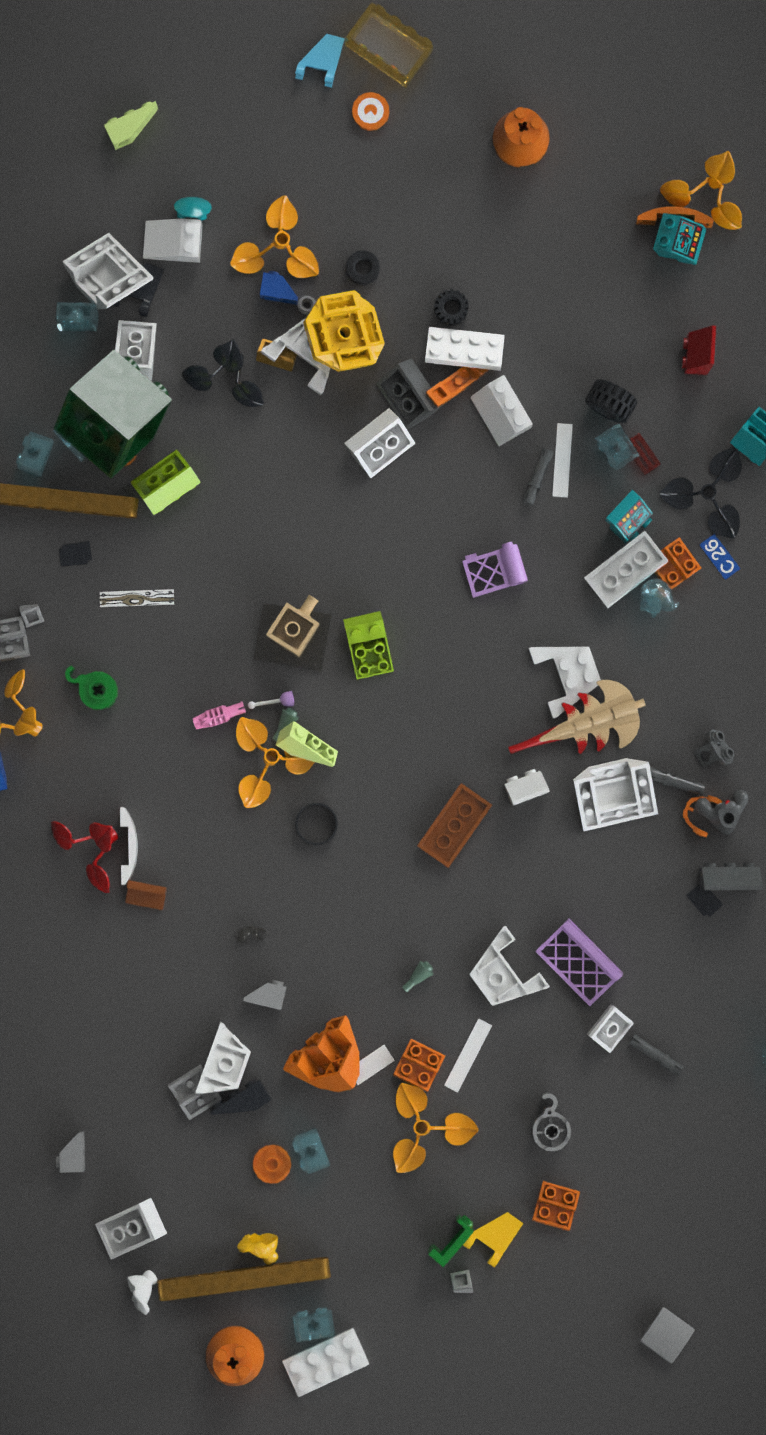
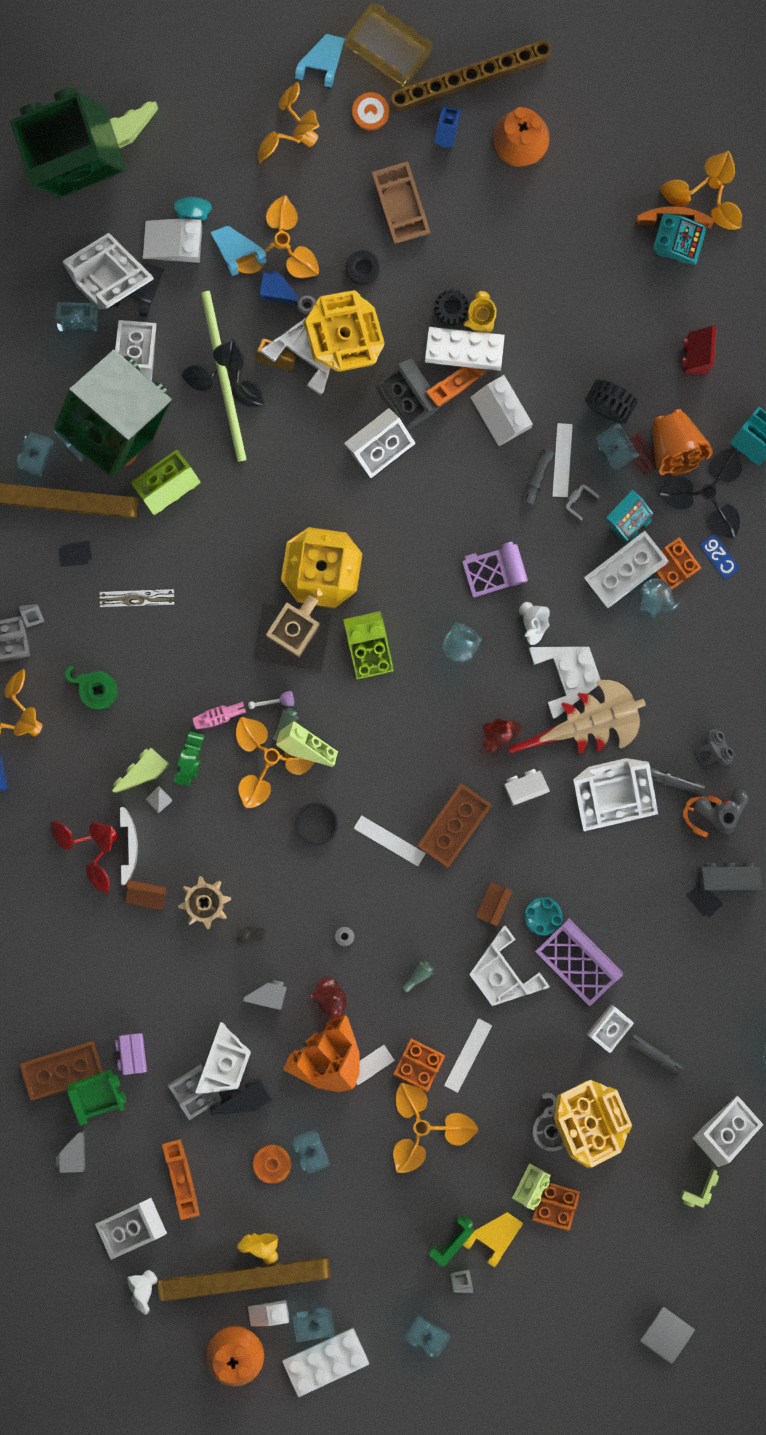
(54, 1071): none -> dark orange plate
(67, 143): none -> dark green piece
(95, 1095): none -> green panel
(132, 1053): none -> lavender brick
(146, 769): none -> yellowish green slope
(159, 799): none -> light grey slope
(181, 1179): none -> orange slope
(188, 762): none -> green piece
(193, 904): none -> tan brick
(224, 379): none -> yellowish green piece
(234, 246): none -> medium azure flag
(269, 1313): none -> white slope
(303, 131): none -> light orange plant
(327, 586): none -> yellow piece
(330, 997): none -> clear red hair
(350, 936): none -> light grey plate
(389, 840): none -> white sticker
(400, 202): none -> medium nougat slope
(438, 1336): none -> clear light blue brick
(447, 127): none -> blue slope
(461, 643): none -> clear light blue hair
(478, 69): none -> pearl gold beam
(481, 313): none -> yellow hair
(494, 903): none -> dark orange panel
(499, 733): none -> clear red hair
(531, 1186): none -> yellowish green bracket
(535, 621): none -> white hair
(543, 916): none -> teal dish
(575, 495): none -> light grey piece
(605, 1118): none -> yellow piece
(678, 444): none -> orange cone
(692, 1200): none -> yellowish green bracket
(728, 1132): none -> white slope

